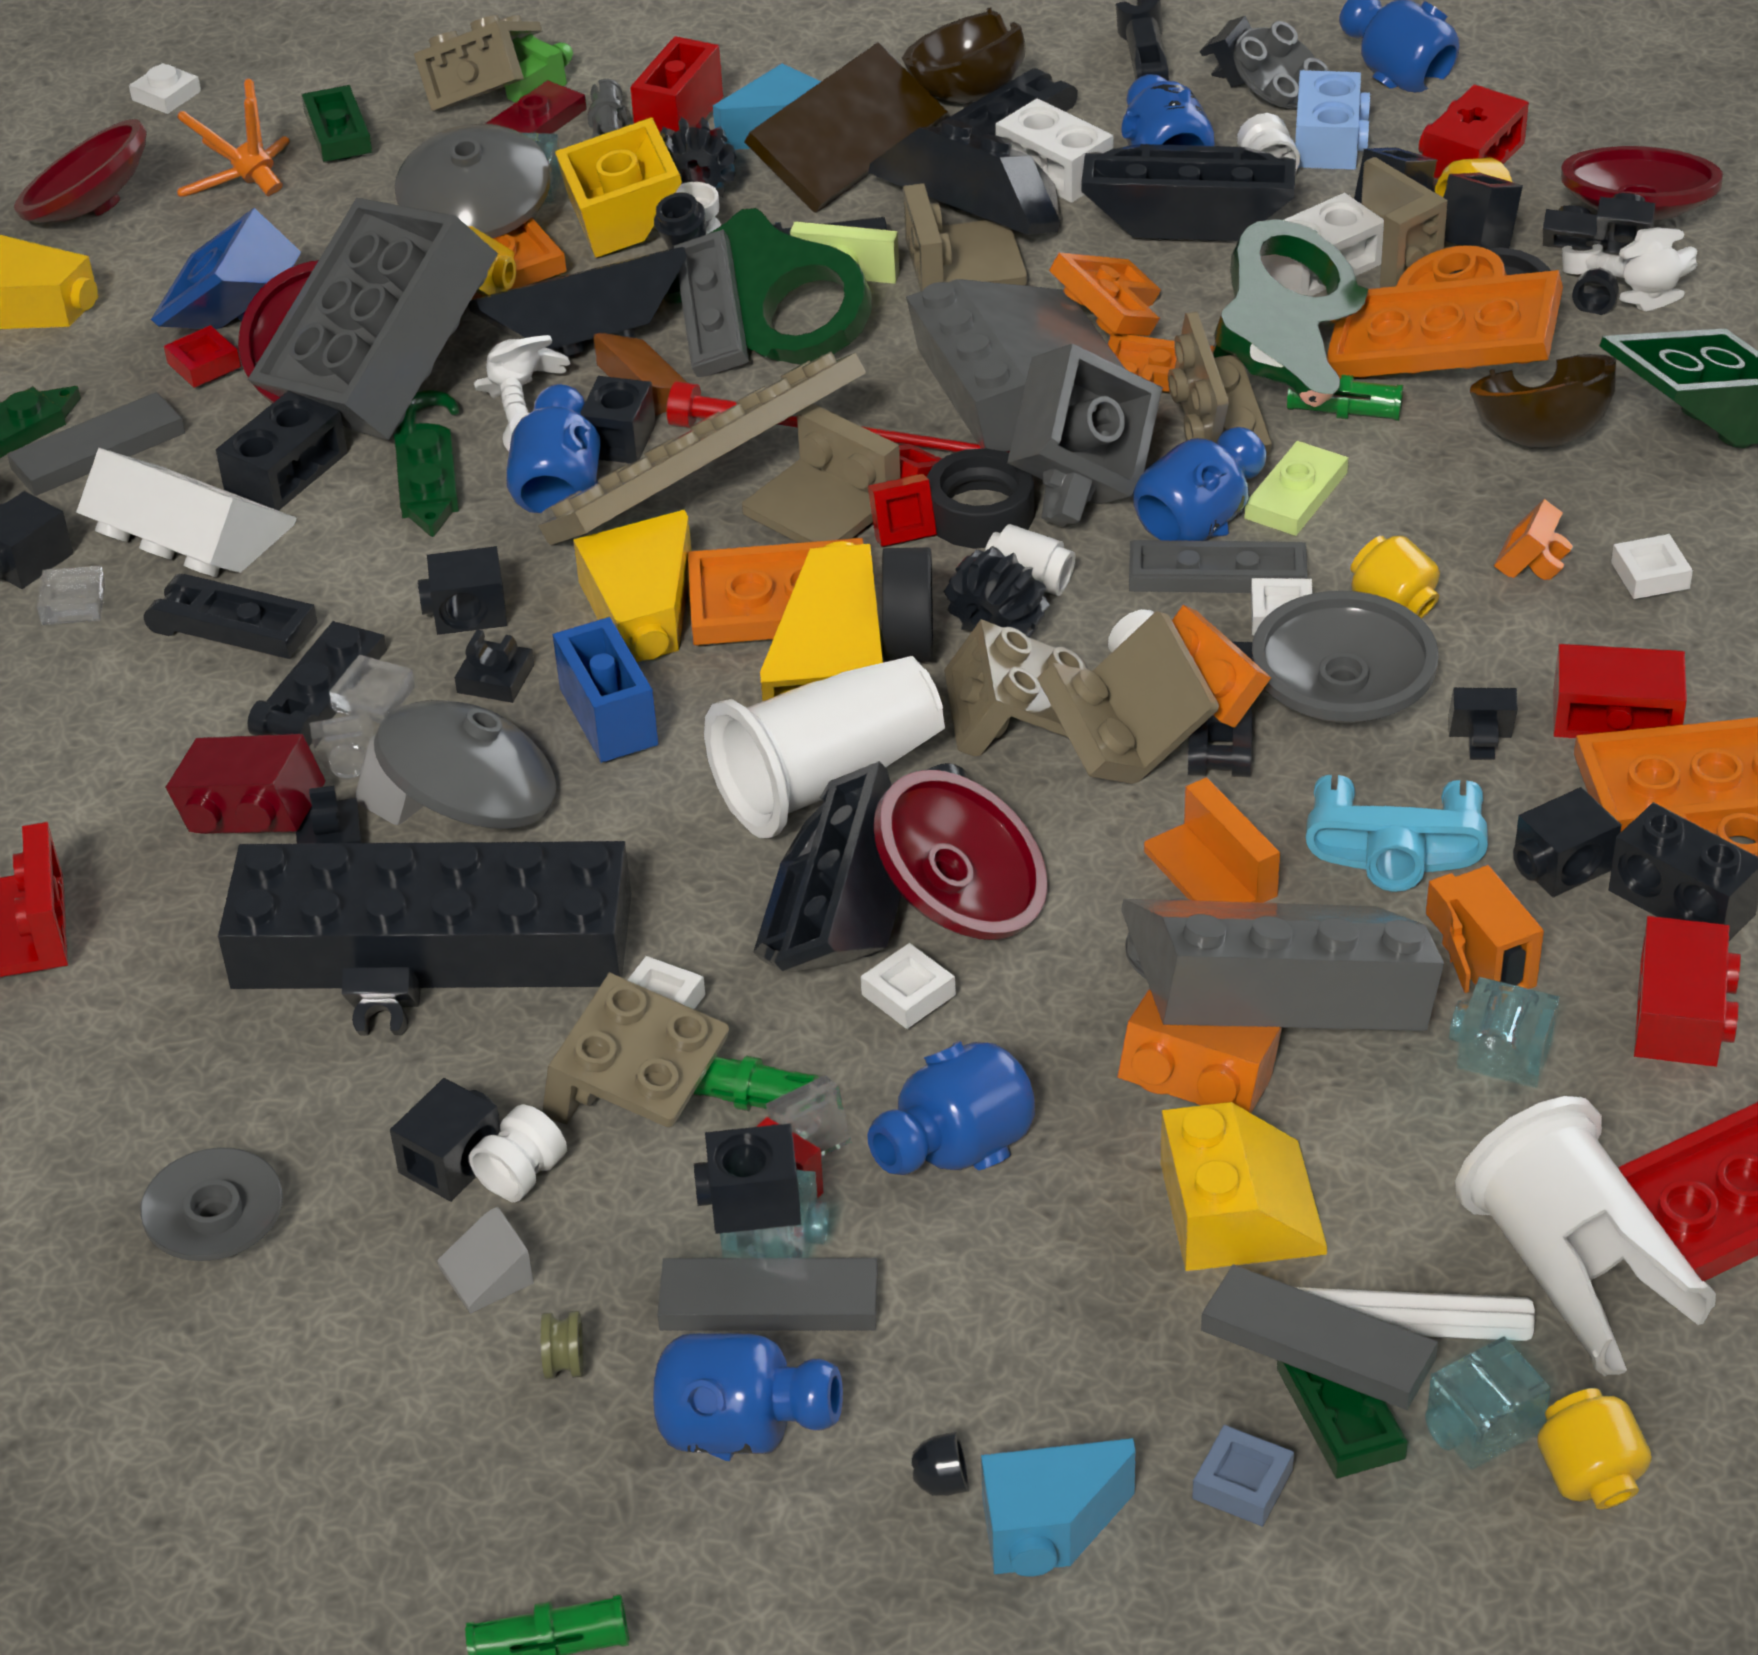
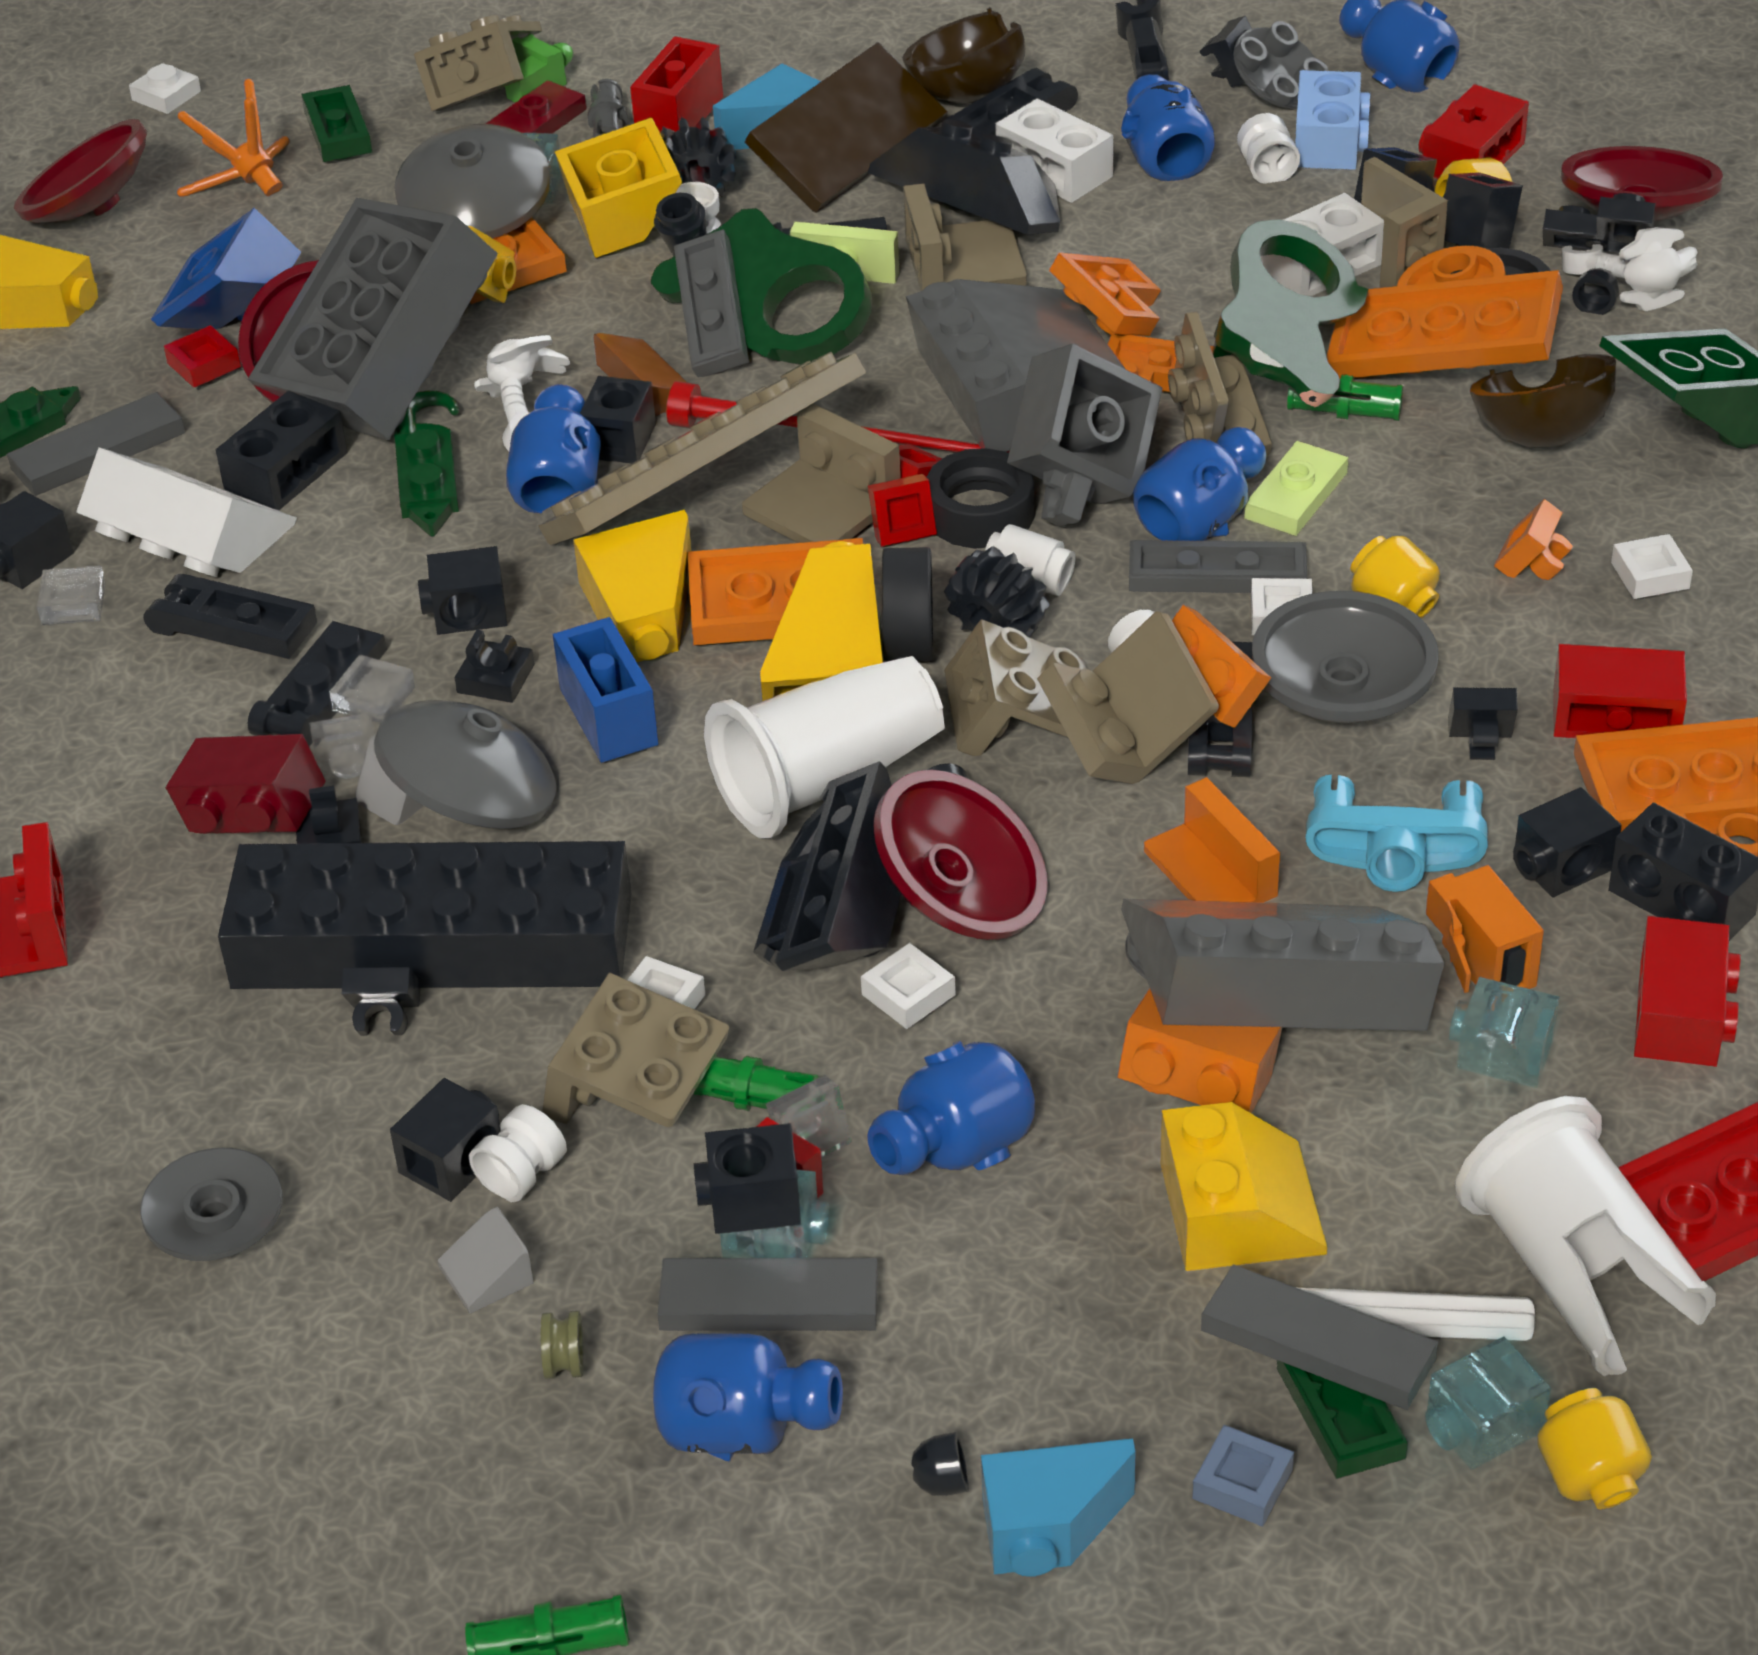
(585, 303): black wedge -> none
(1188, 189): black wedge -> none

